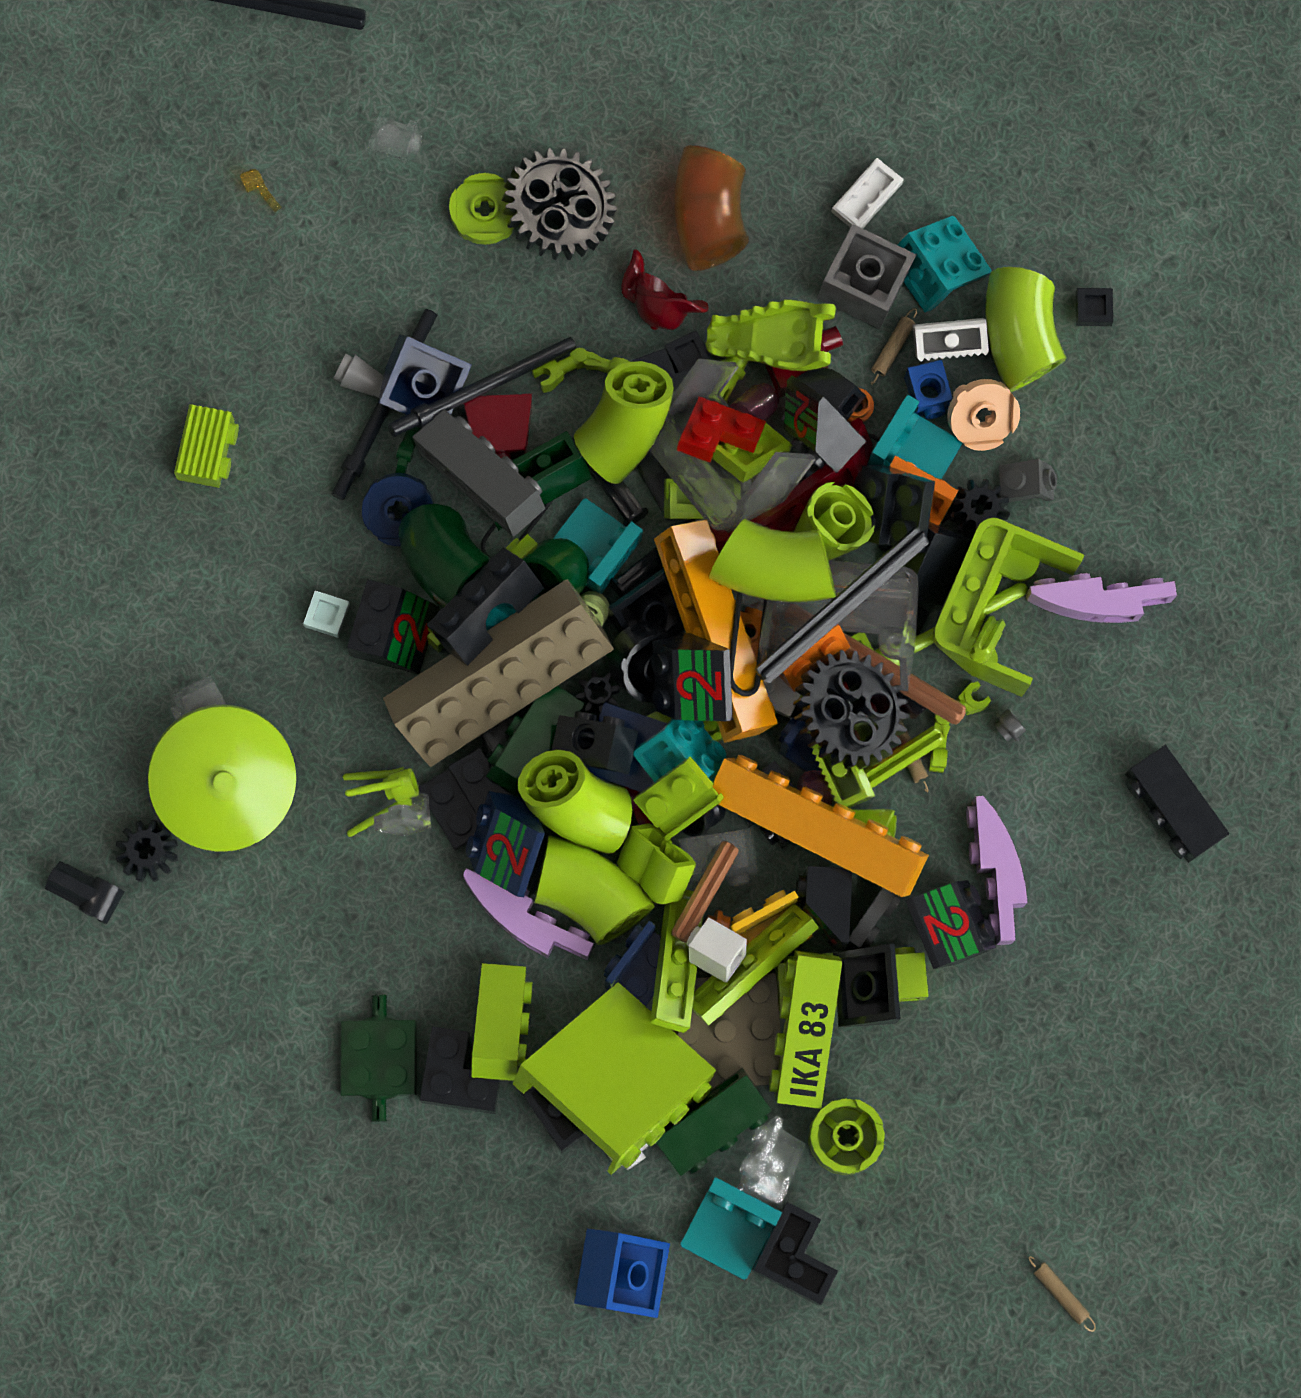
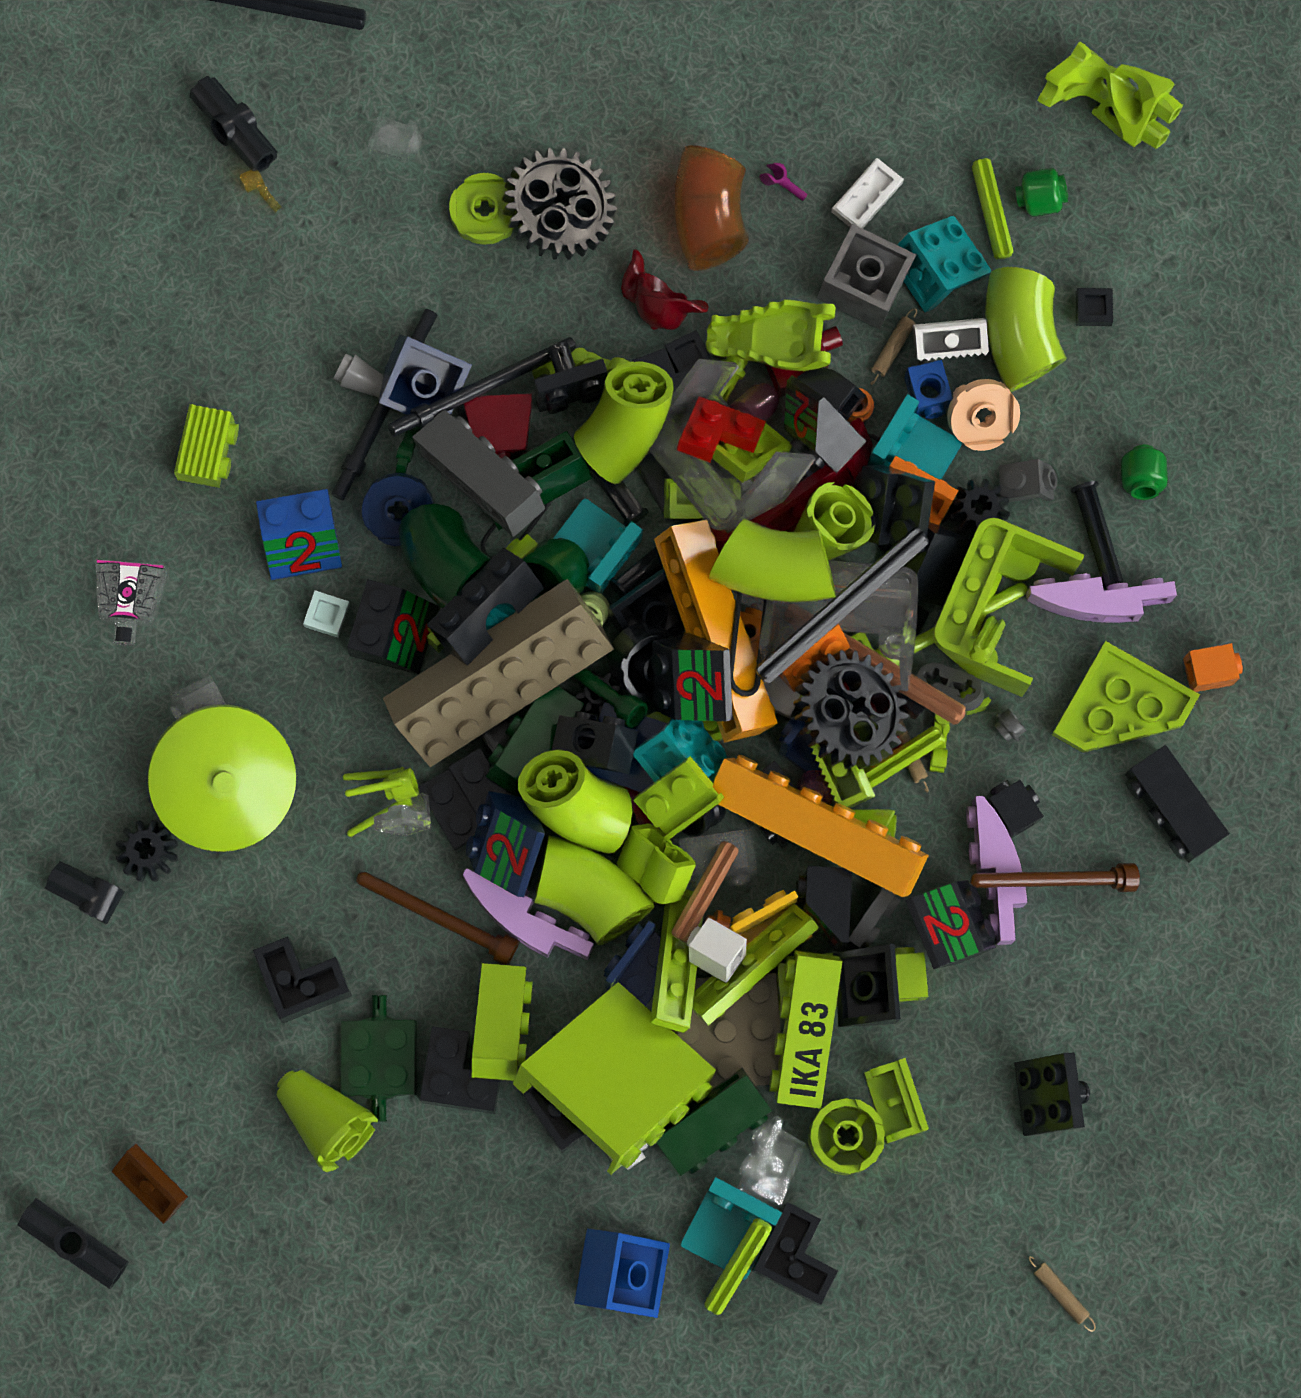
(53, 1228): none -> black piece
(129, 596): none -> torso
(149, 1183): none -> reddish brown plate
(233, 124): none -> black piece
(298, 990): none -> black brick
(299, 534): none -> blue slope
(325, 1118): none -> lime cone
(500, 947): none -> reddish brown piece
(568, 381): none -> black plate
(625, 706): none -> dark green piece
(738, 1266): none -> lime axle
(780, 178): none -> magenta hand
(896, 1100): none -> lime hinge
(953, 680): none -> dark grey beam
(992, 209): none -> lime axle
(1015, 806): none -> black brick
(1042, 192): none -> green head
(1050, 1094): none -> black plate
(1098, 533): none -> black axle
(1122, 703): none -> lime plate
(1123, 877): none -> reddish brown piece
(1135, 109): none -> lime hips
(1144, 472): none -> green head
(1212, 667): none -> orange brick

